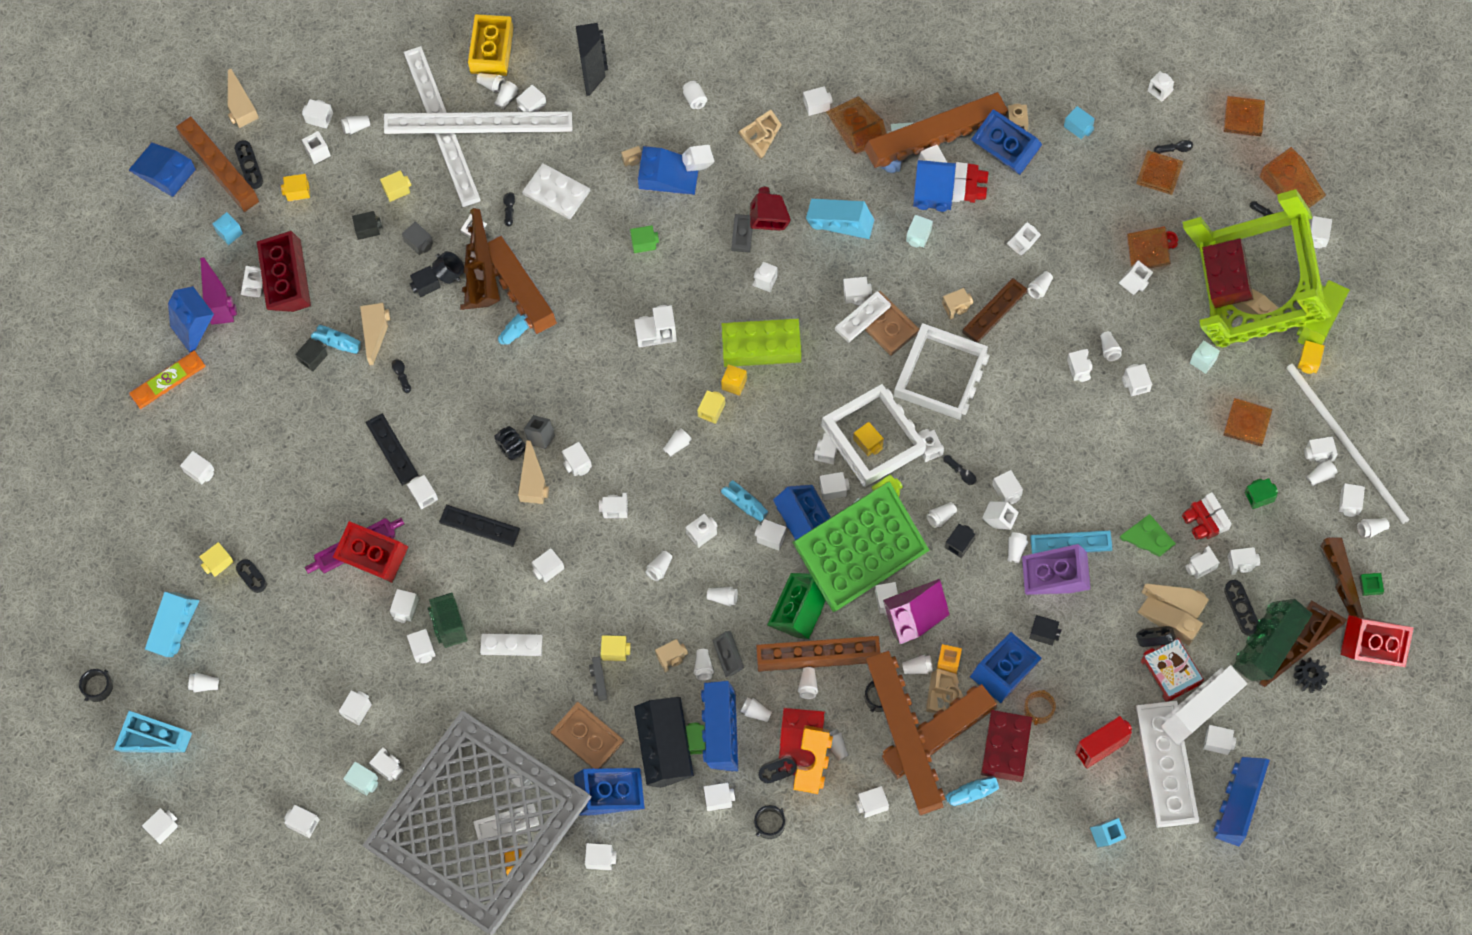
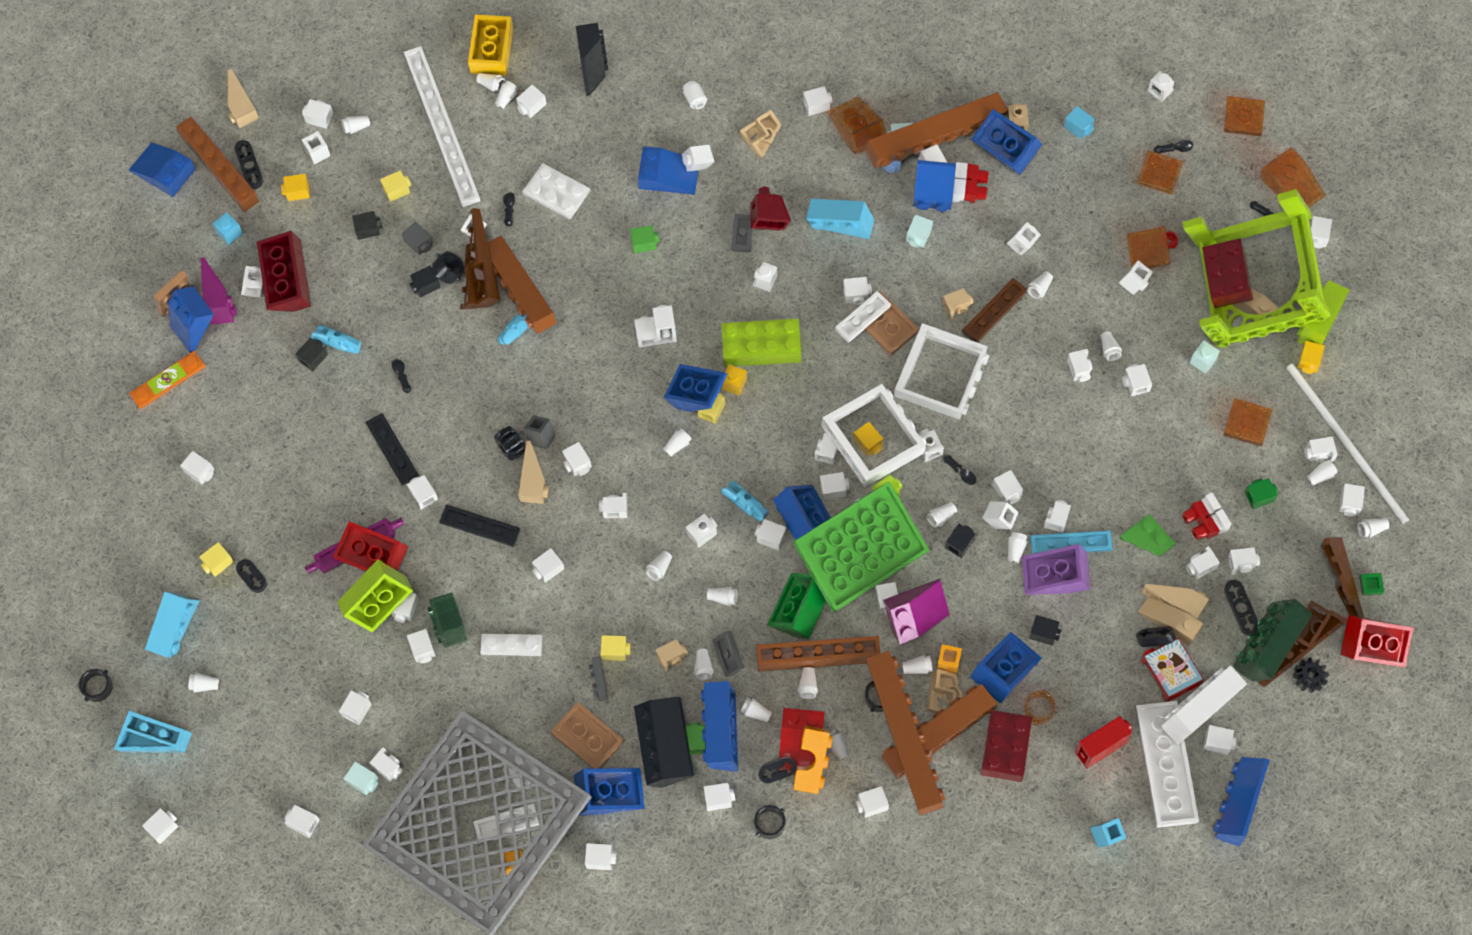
(163, 295): none -> medium nougat plate
(374, 328): tan slope -> none
(375, 596): none -> lime brick
(477, 122): white plate -> none
(631, 156): tan plate -> none
(694, 388): none -> blue slope
(972, 791): medium azure hinge -> none
(1057, 516): none -> white brick

